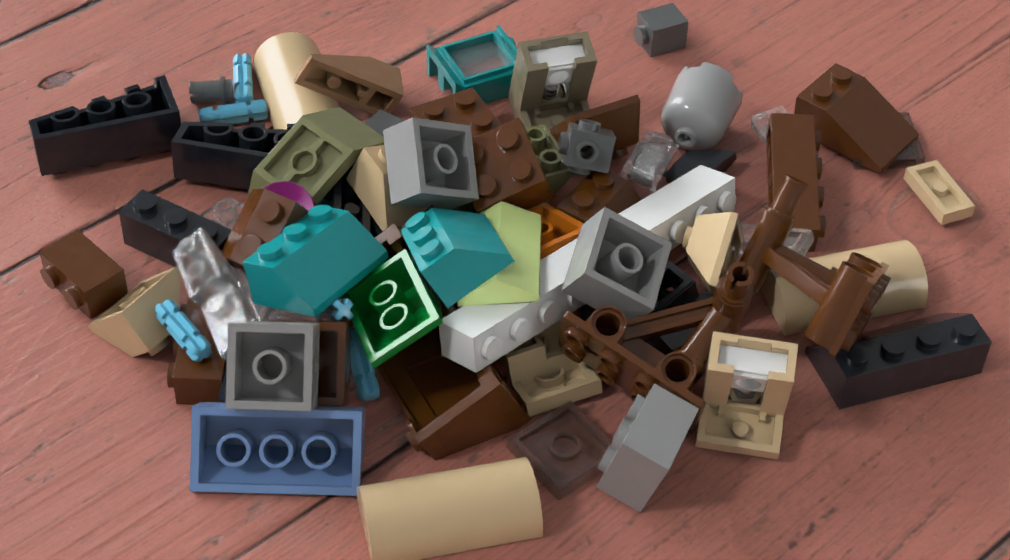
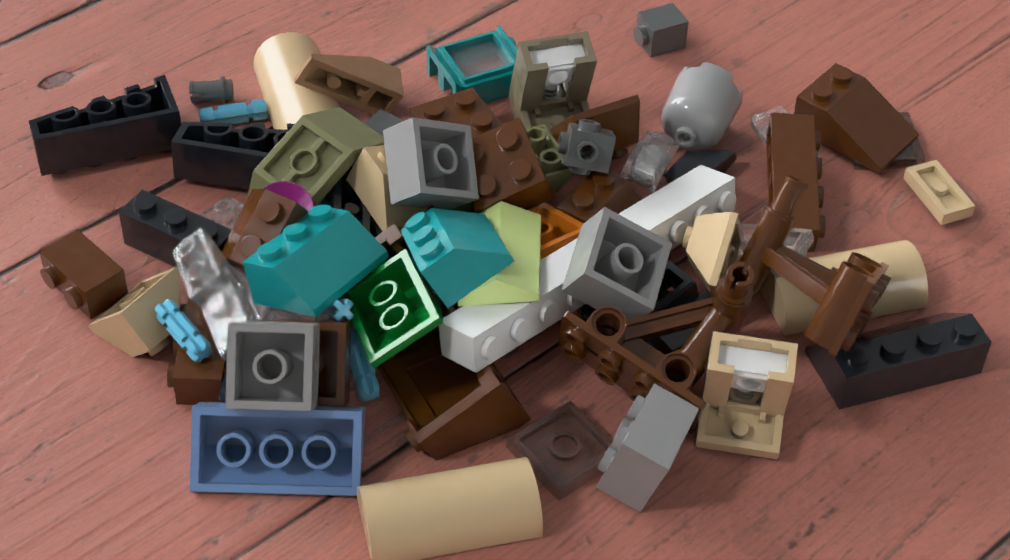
(243, 78): medium azure axle -> none
(545, 376): tan slope -> none

